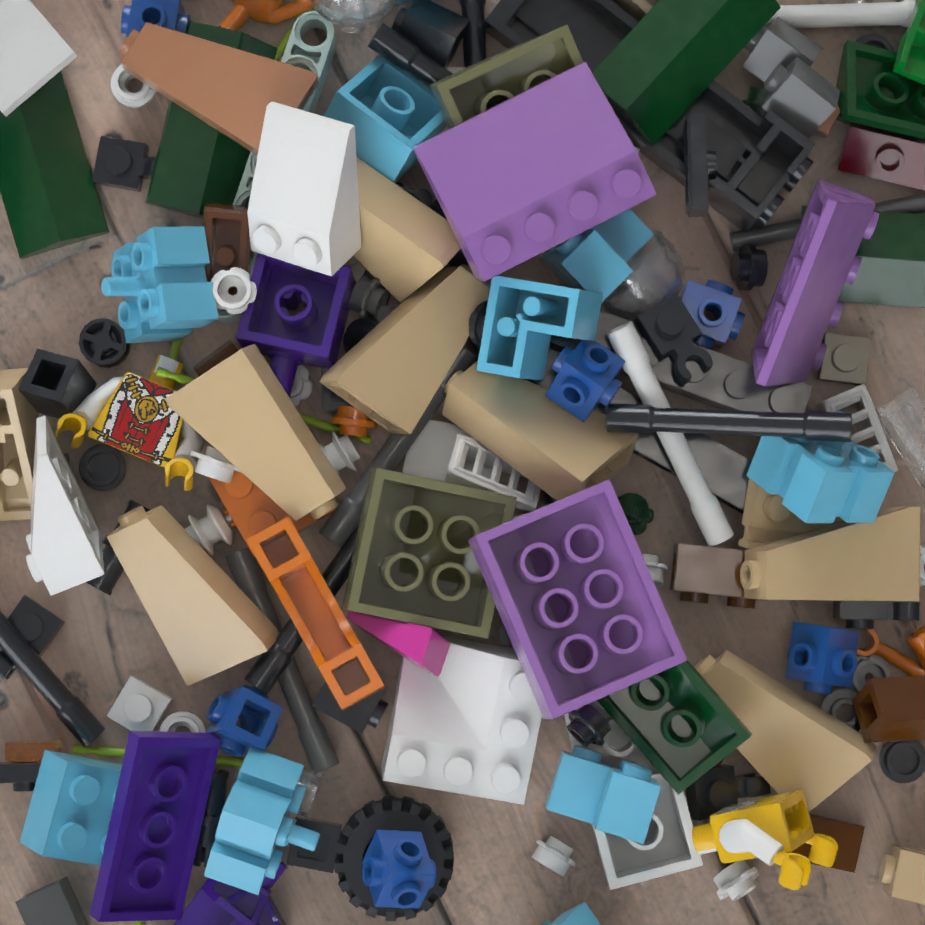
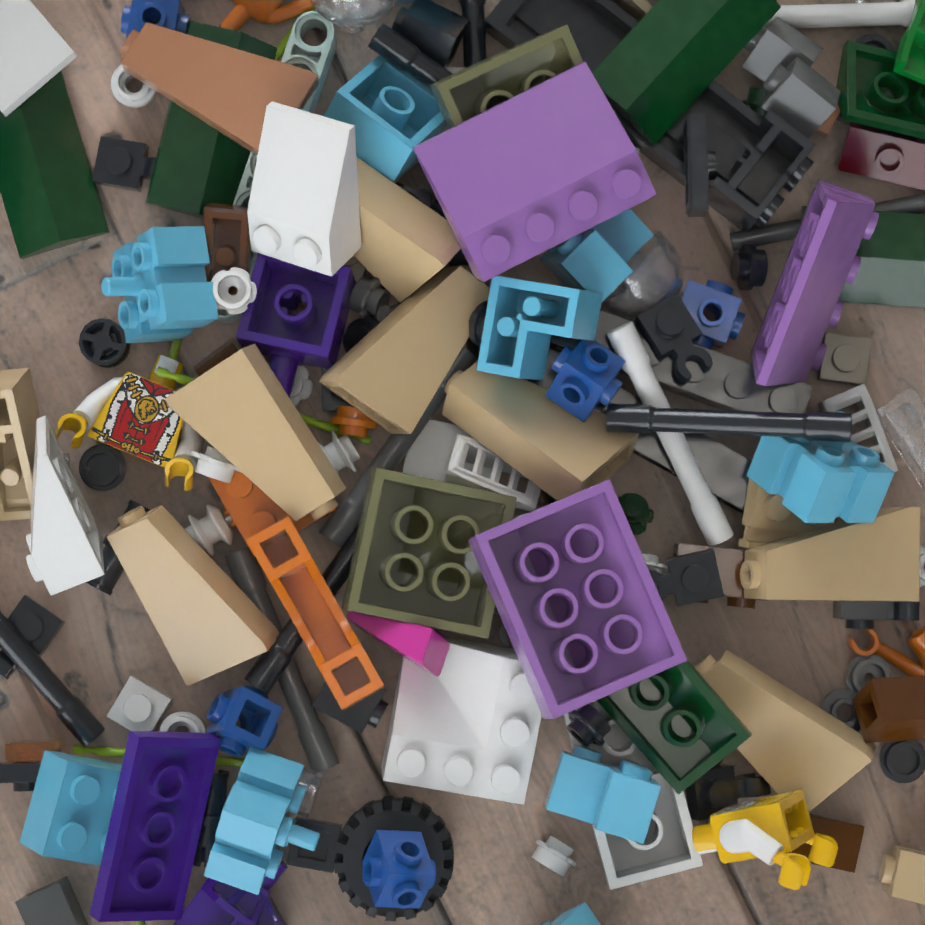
(56, 383): black brick -> none
(690, 577): none -> black plate
(735, 880): white plate -> none
(822, 656): blue brick -> none

